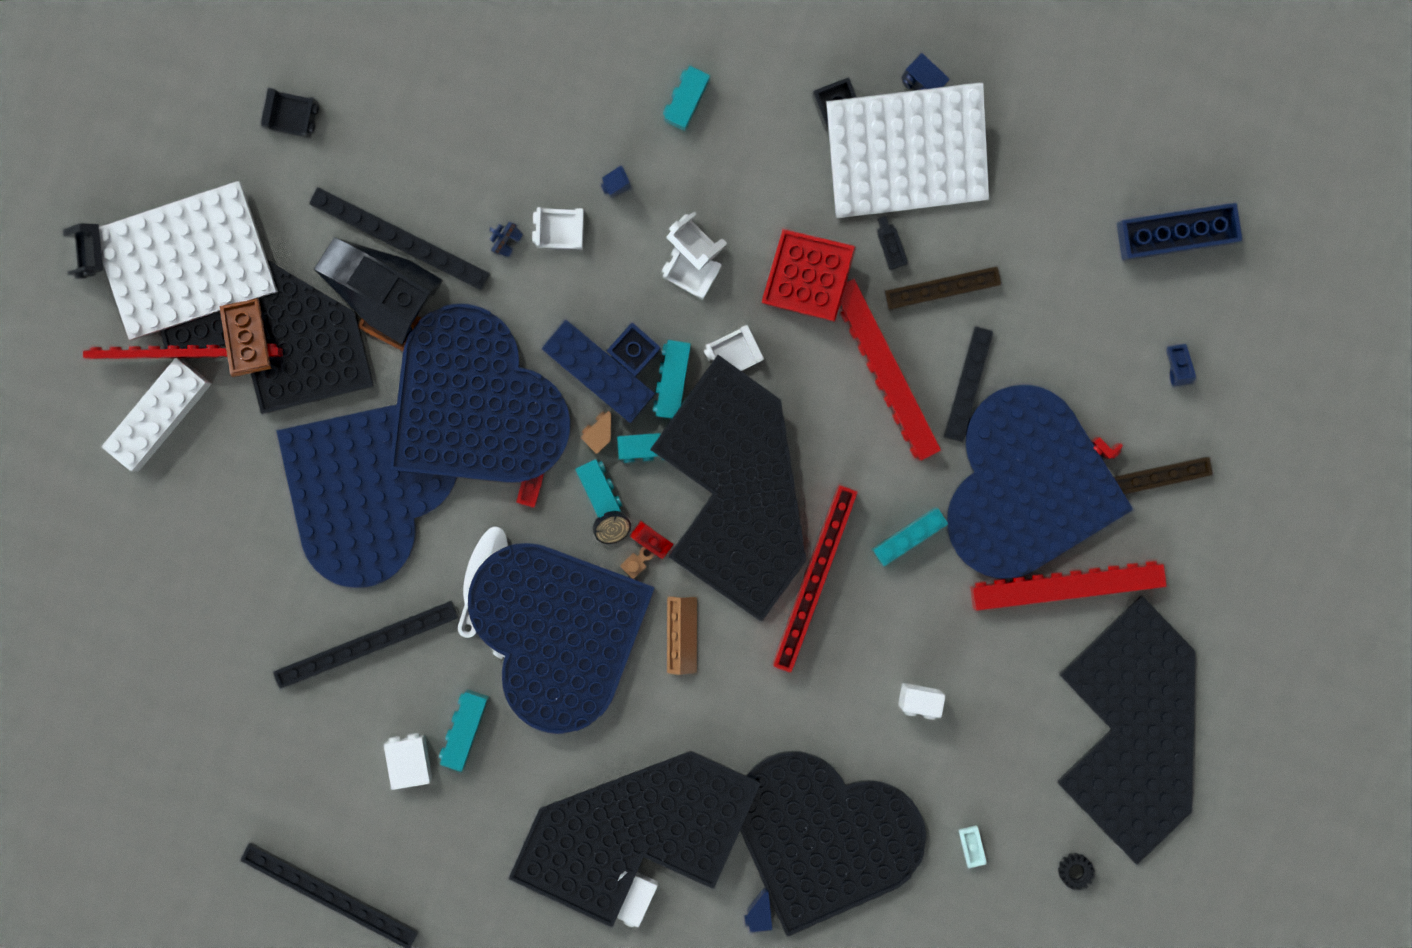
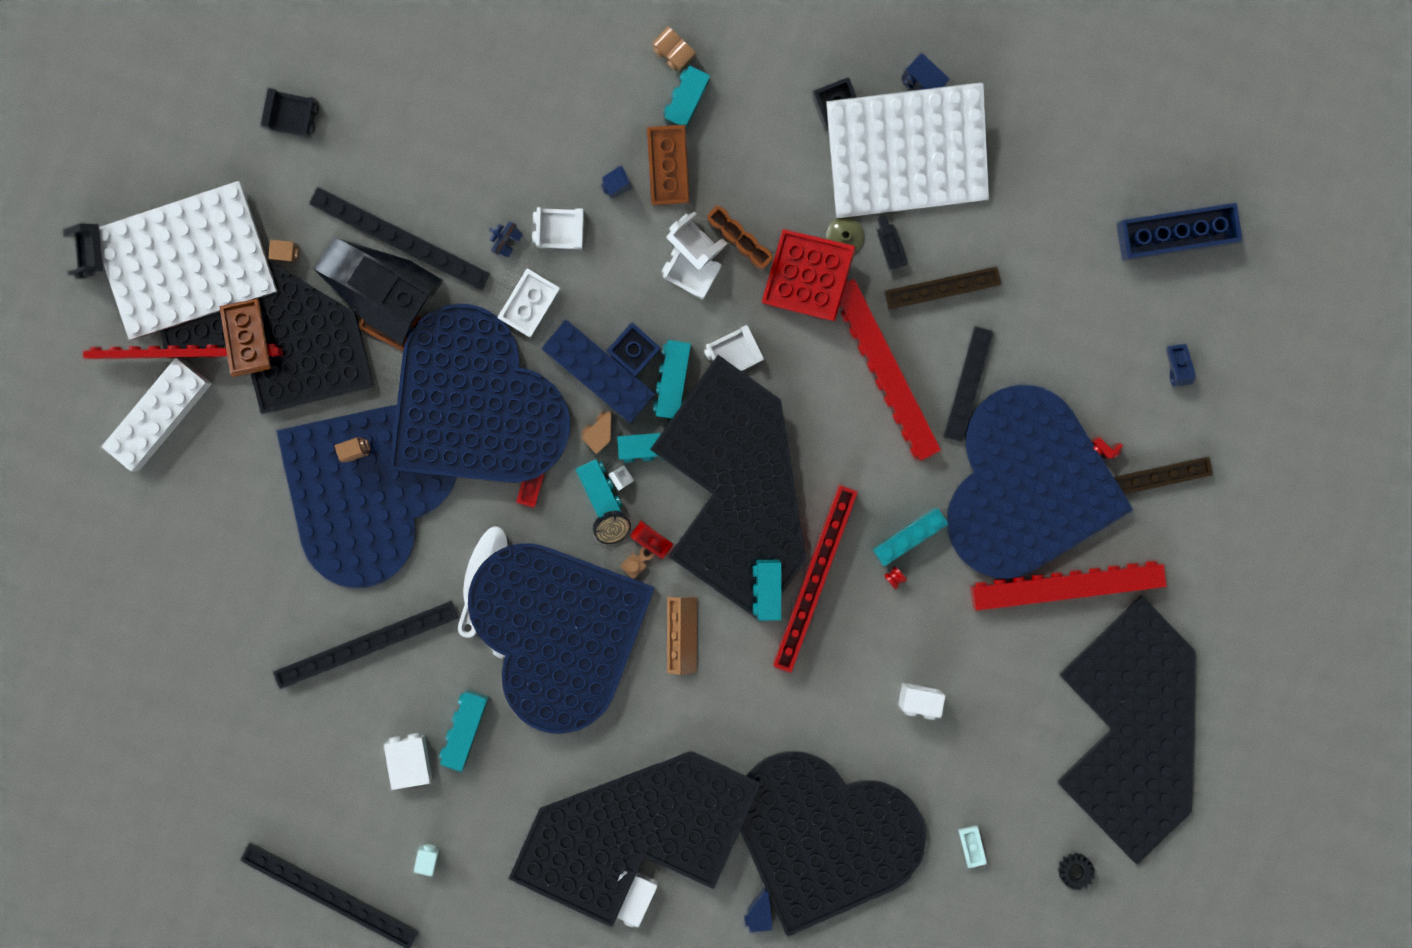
(283, 251): none -> medium nougat brick
(352, 449): none -> medium nougat brick
(426, 860): none -> light aqua brick
(529, 303): none -> white plate
(621, 477): none -> white plate
(668, 164): none -> dark orange tile
(673, 49): none -> medium nougat brick
(744, 242): none -> dark orange brick
(767, 590): none -> teal brick
(849, 225): none -> olive dish
(895, 577): none -> red wheel

